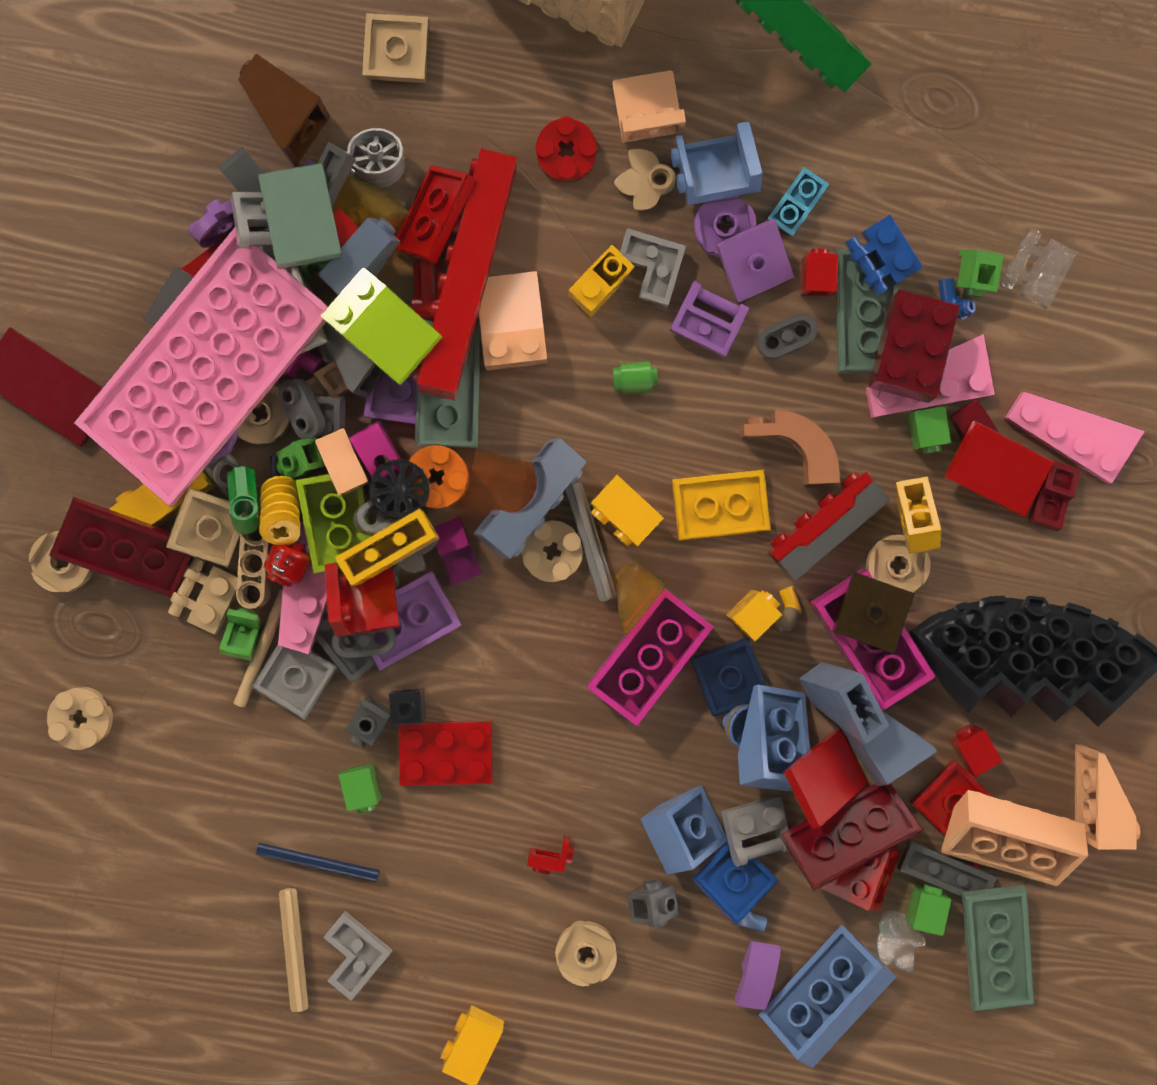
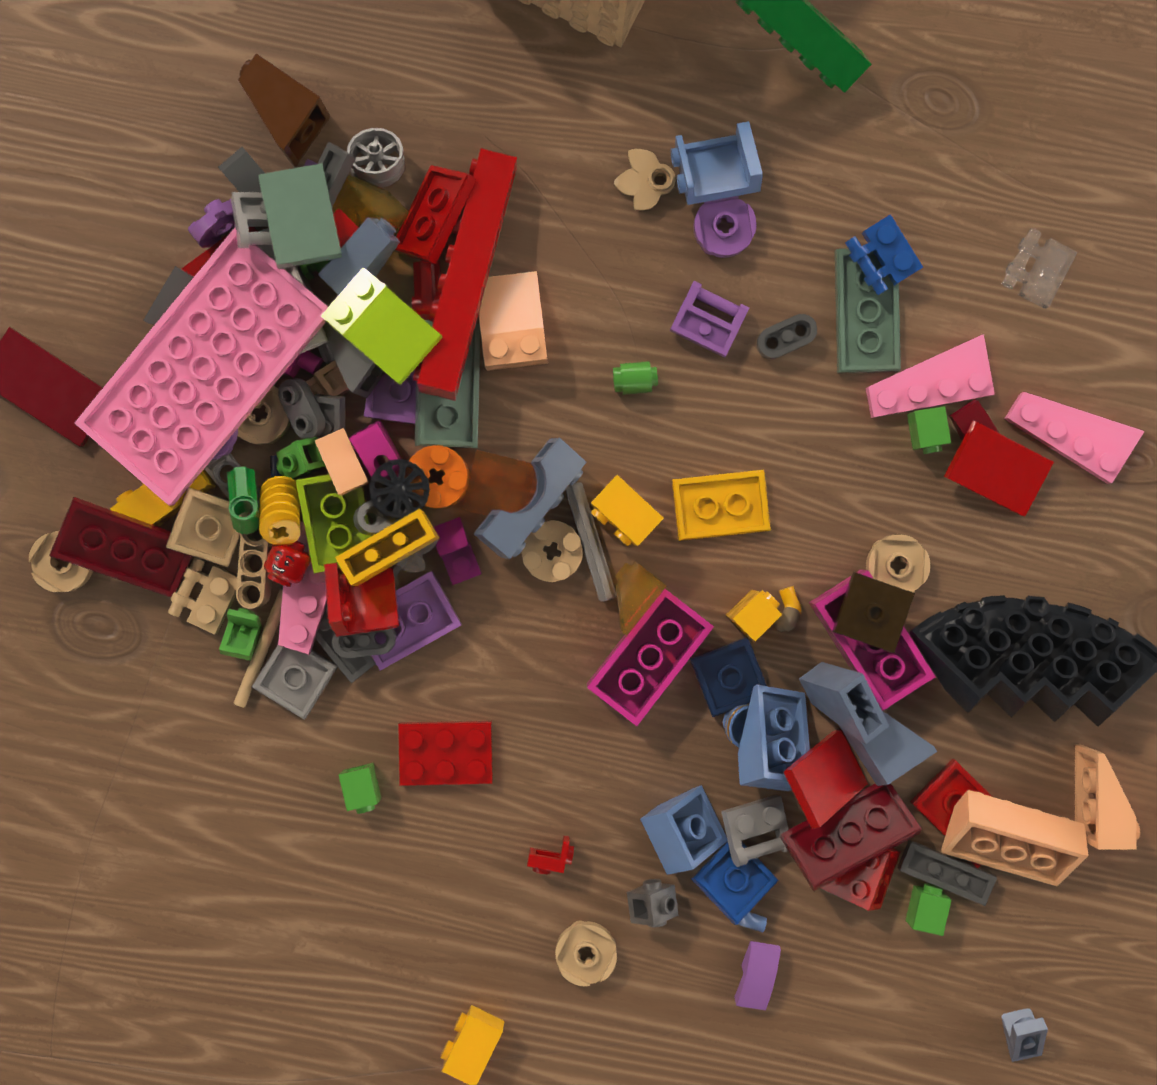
(63, 727): tan plate -> none
(293, 950): tan axle -> none
(317, 862): dark blue bar -> none
(362, 951): light grey plate -> none
(374, 712): dark grey brick -> none
(395, 48): tan plate -> none
(407, 706): black brick -> none
(566, 132): red plate -> none
(600, 281): yellow slope -> none
(648, 106): light nougat bracket -> none
(661, 260): light grey plate -> none
(755, 260): medium lavender plate -> none
(798, 201): medium azure slope -> none
(810, 441): nougat arch -> none
(819, 273): red brick -> none
(826, 996): medium blue slope -> none
(828, 525): piece -> none
(897, 941): clear plate -> none
(914, 346): dark red brick -> none
(918, 515): yellow brick -> none
(948, 294): blue arm -> none
(975, 749): red brick -> none
(979, 272): bright green brick -> none
(998, 947): sand green tile -> none
(1024, 1034): none -> sand blue slope
(1054, 496): dark red slope -> none

